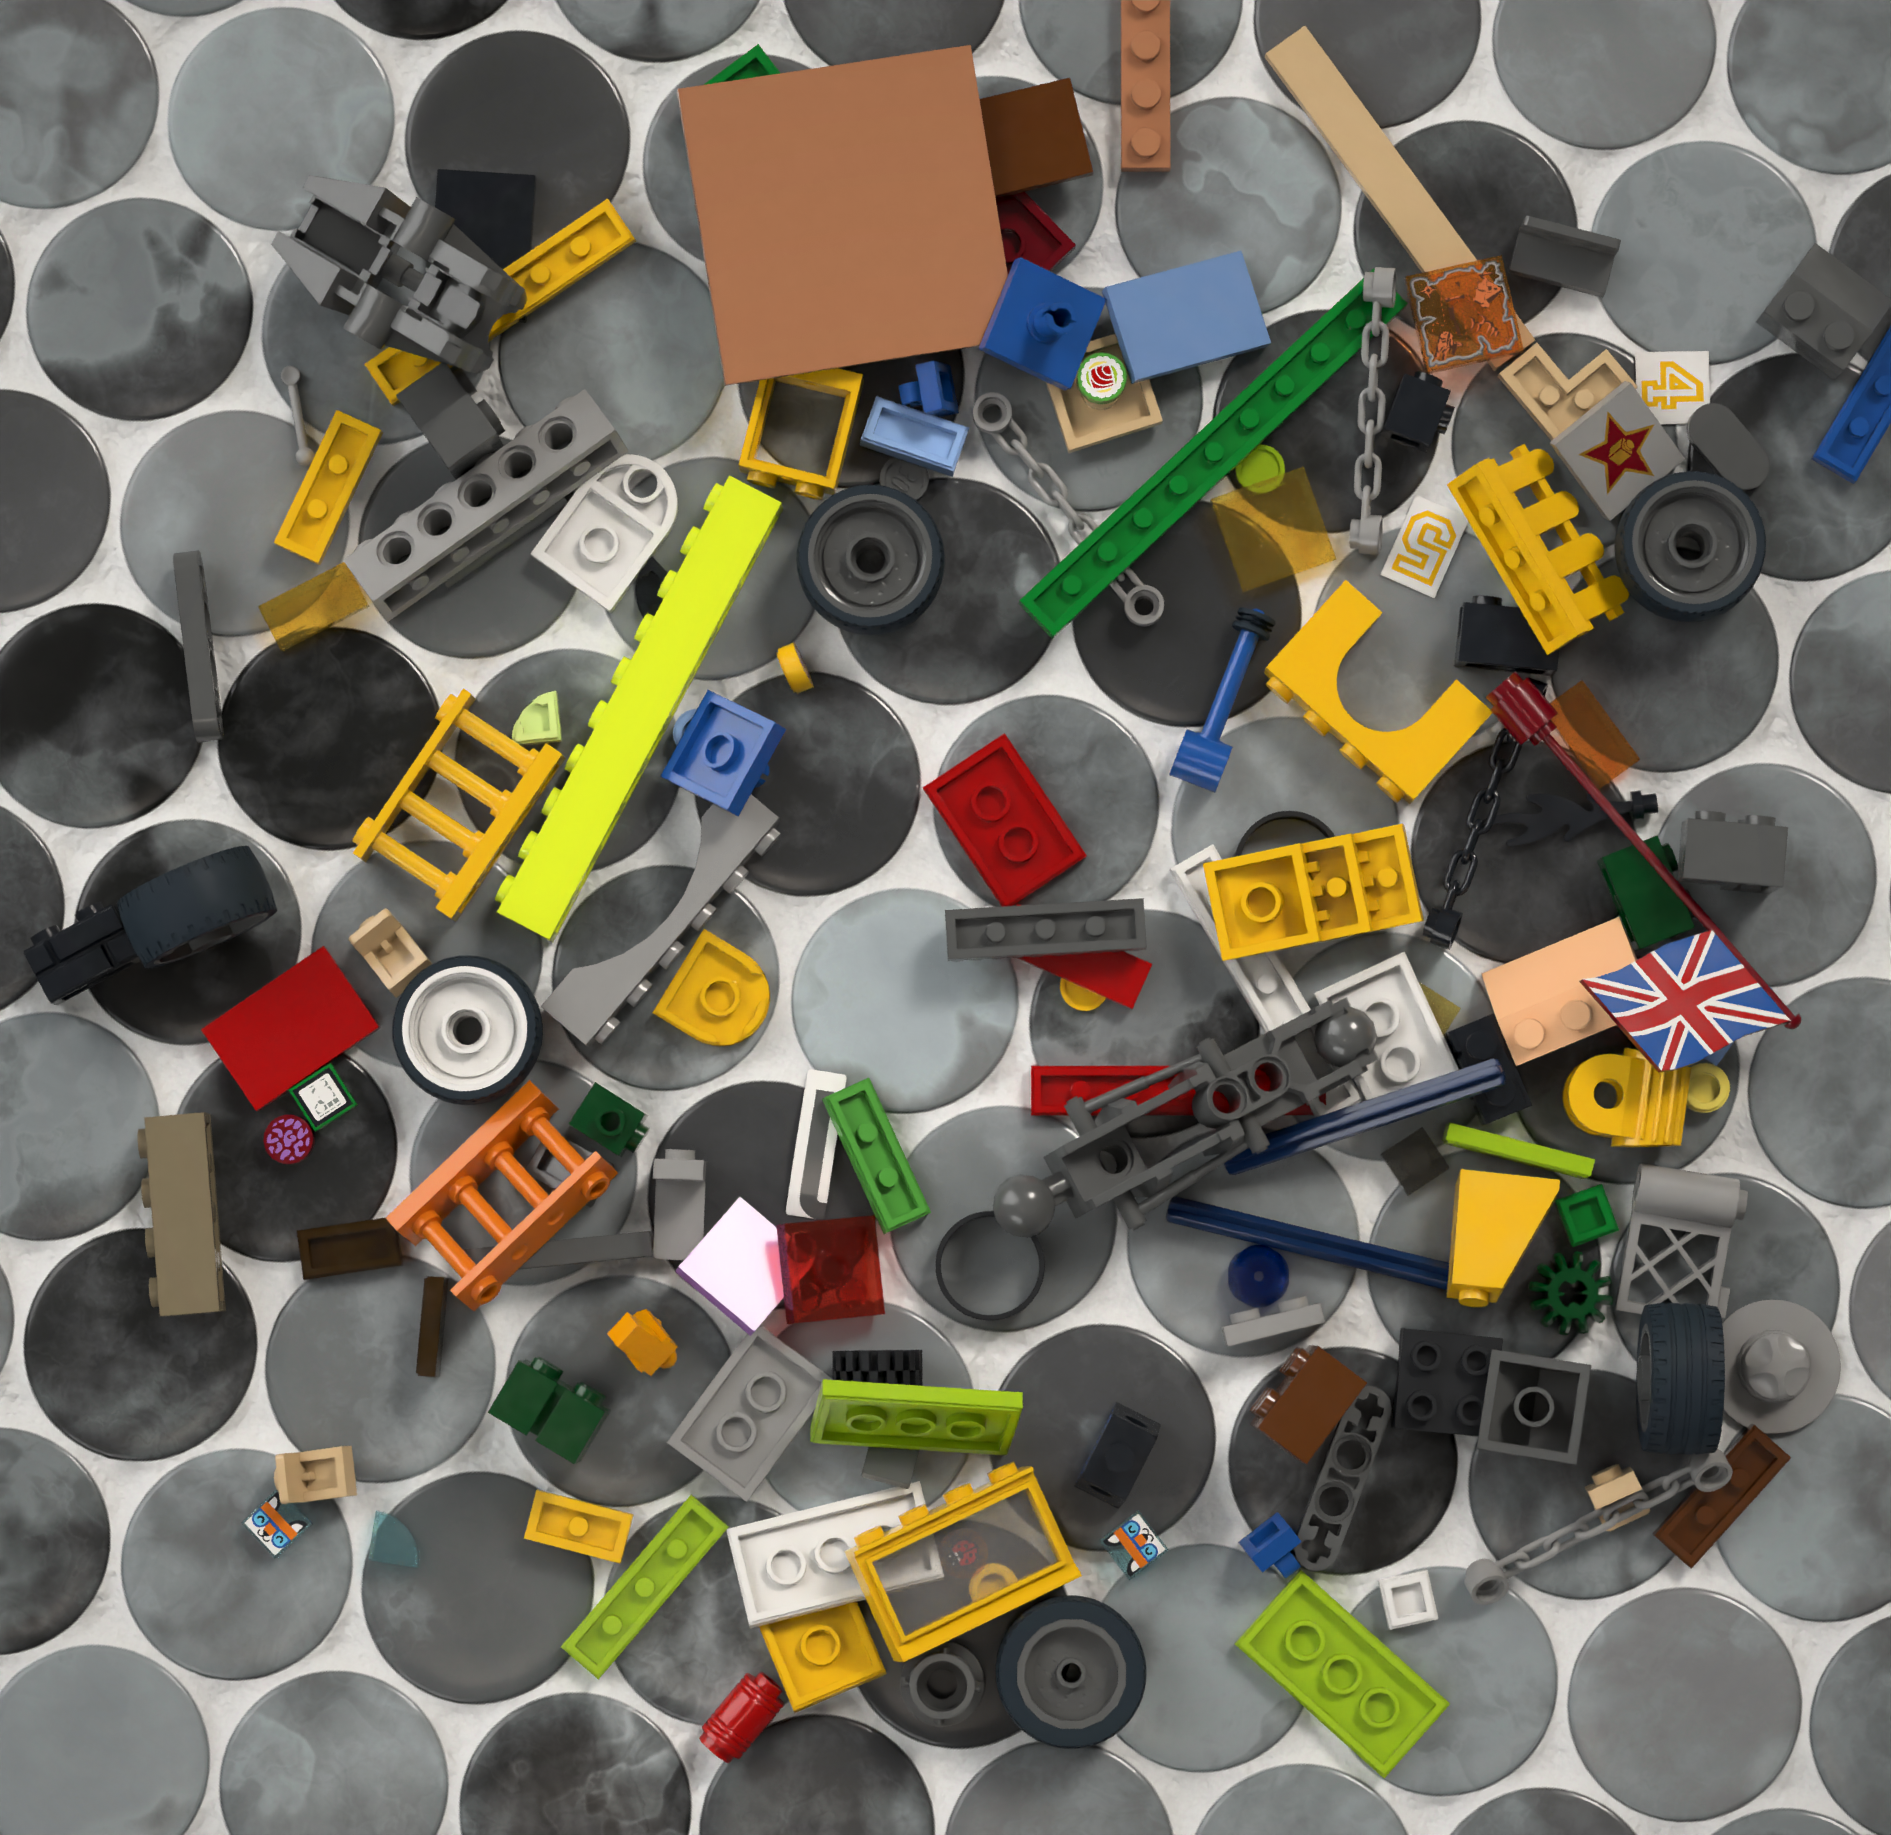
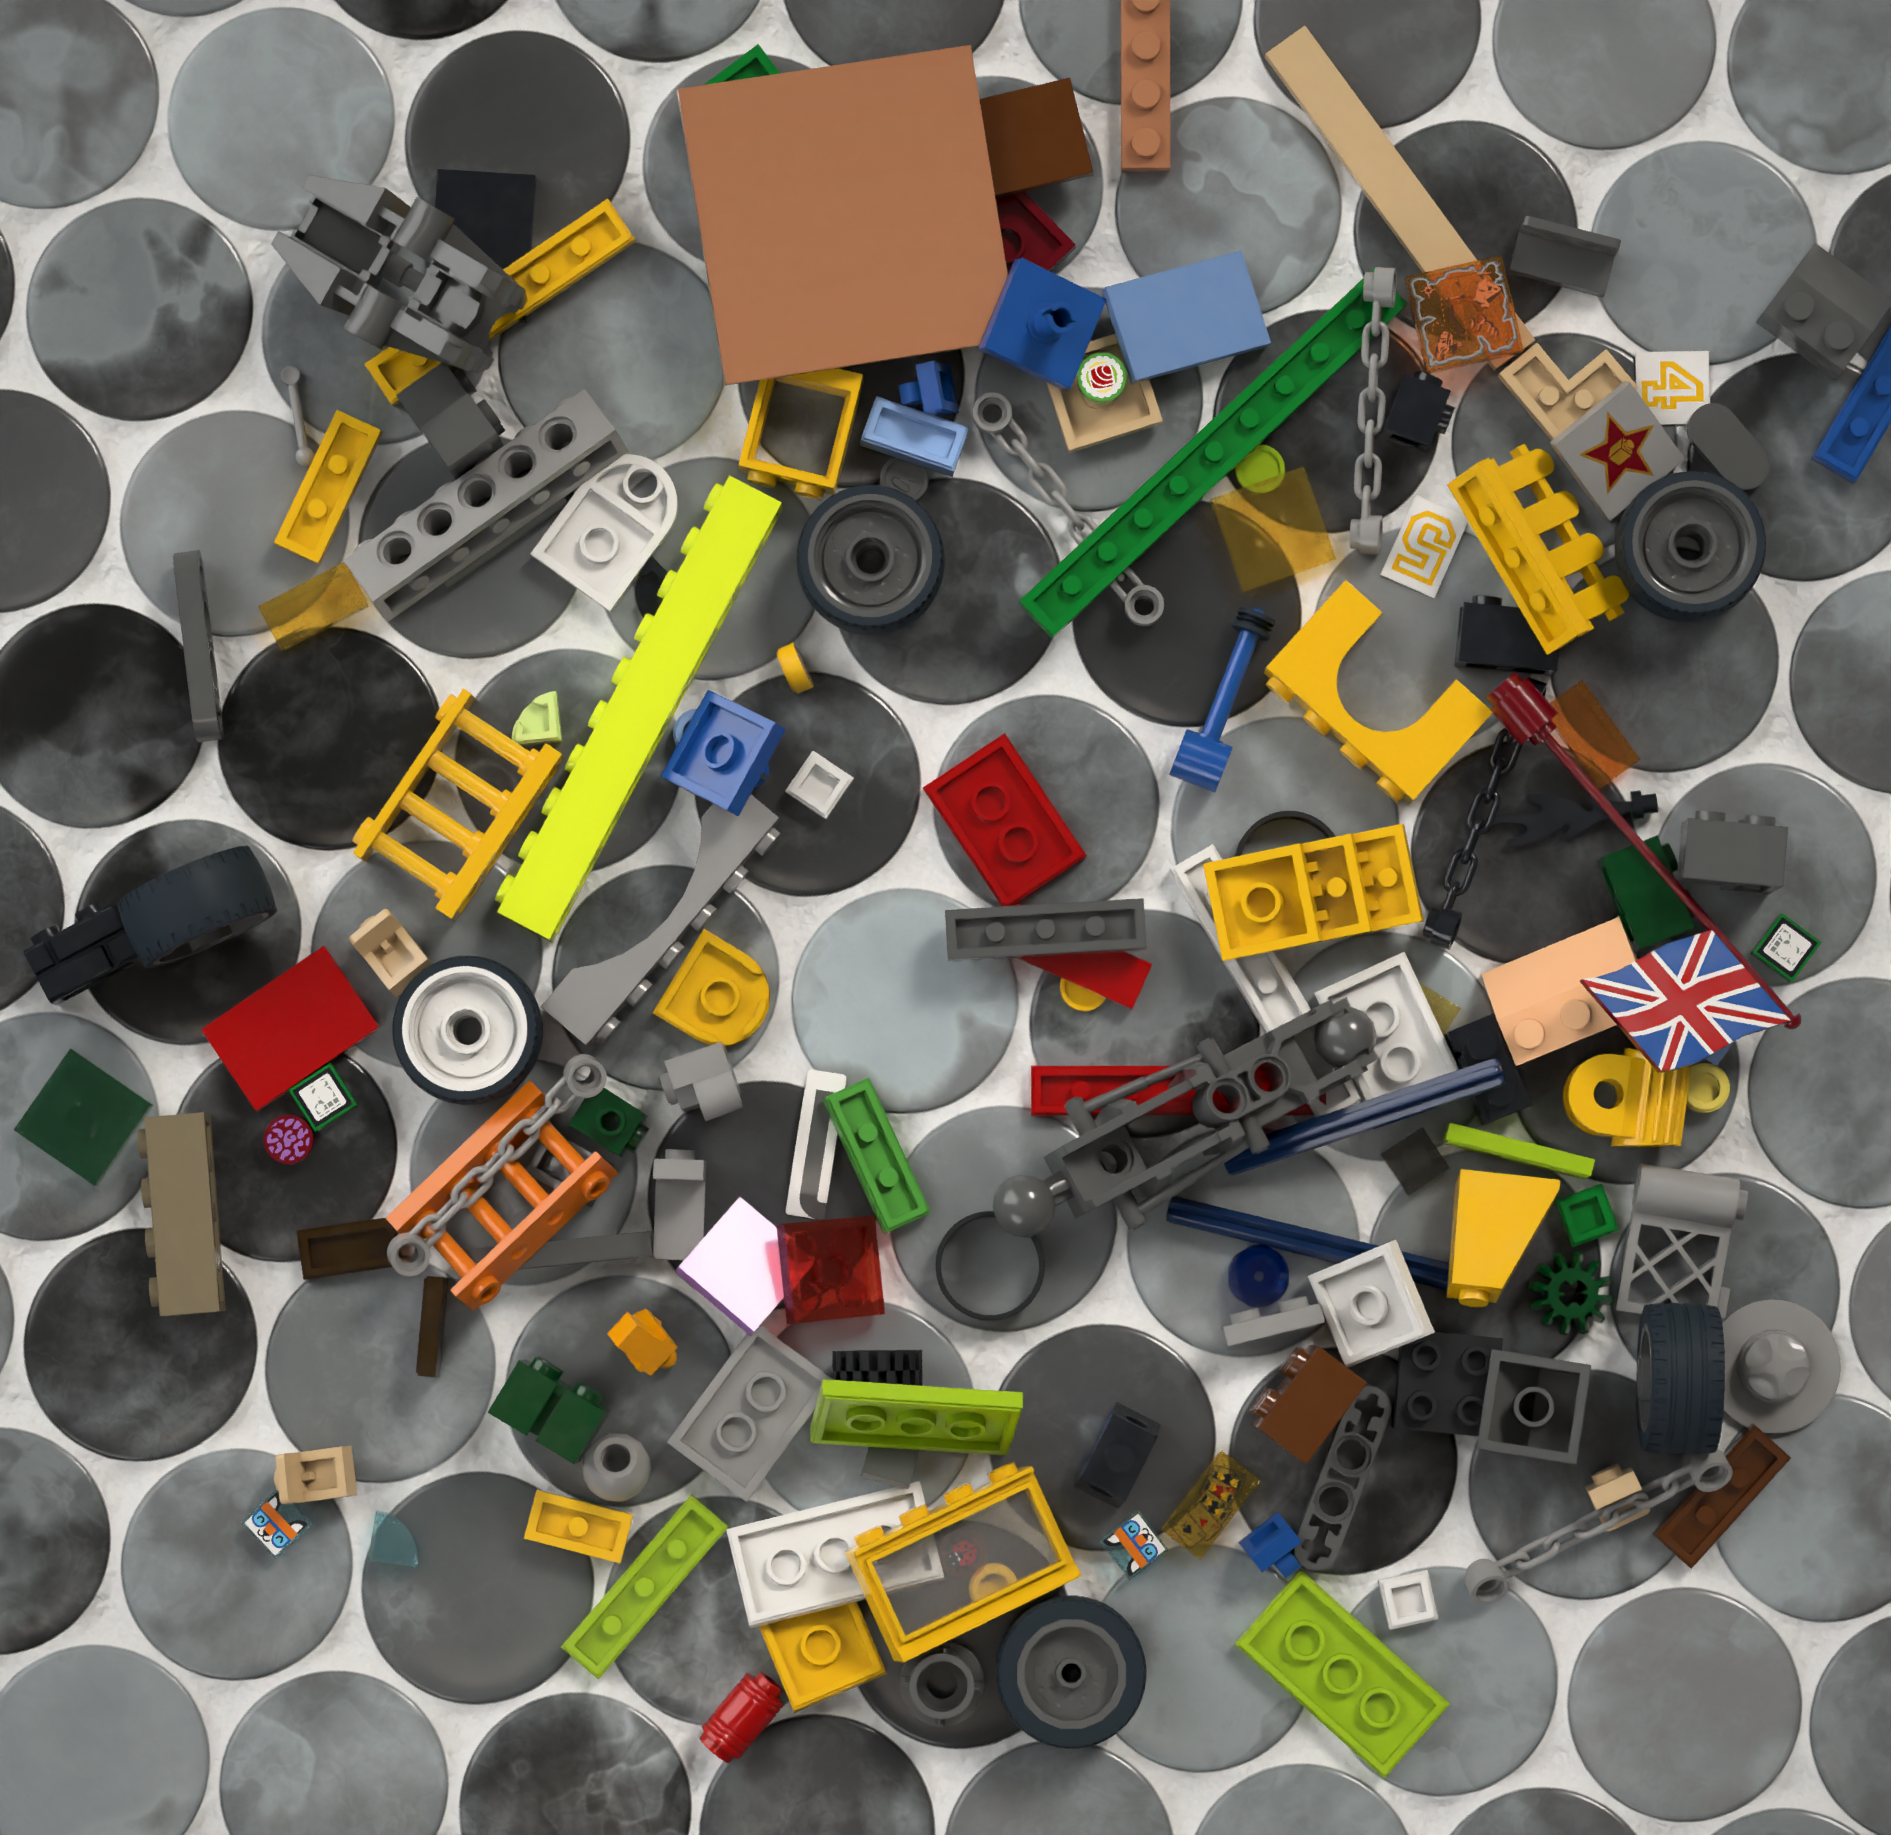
(83, 1117): none -> clear green tile
(586, 1088): none -> light grey piece
(616, 1467): none -> light grey piece
(703, 1081): none -> light grey hinge
(819, 785): none -> white tile
(1210, 1504): none -> clear yellow tile
(1371, 1304): none -> white tile
(1785, 947): none -> tile

